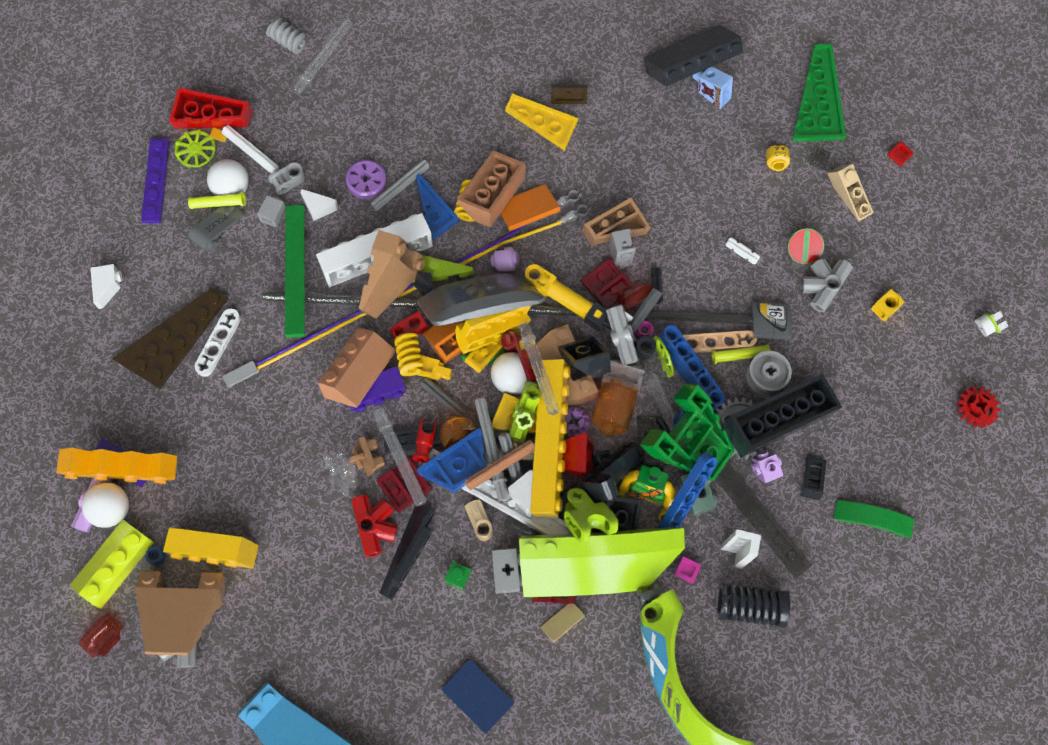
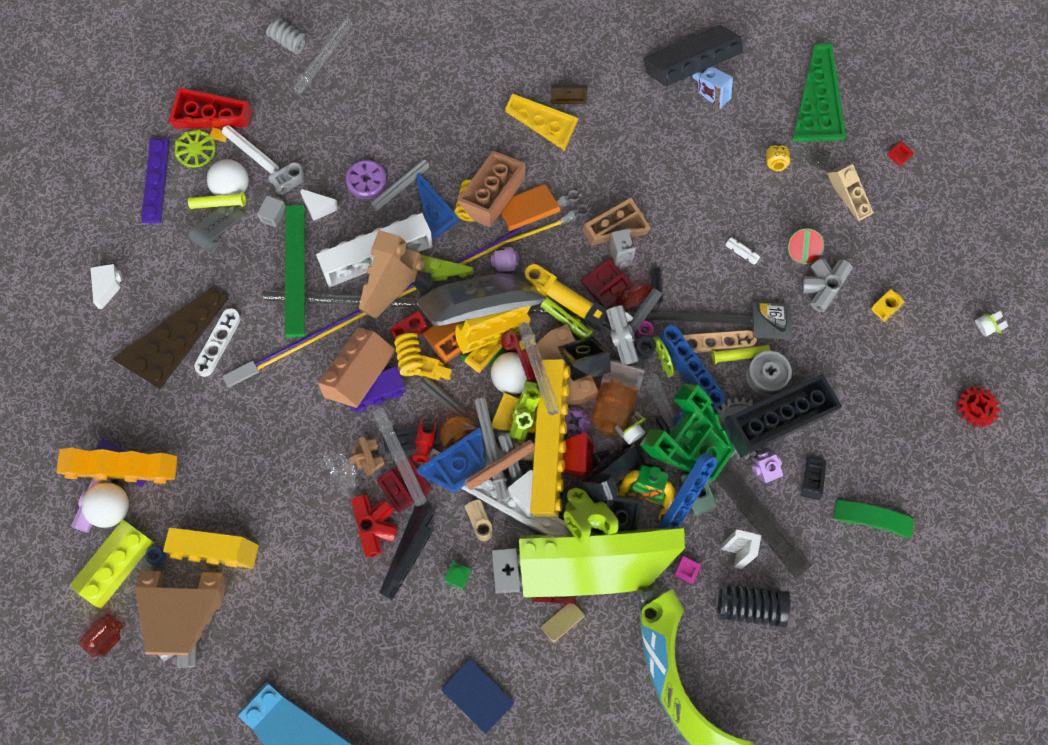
(574, 323): none -> lime pin
(633, 432): none -> piece

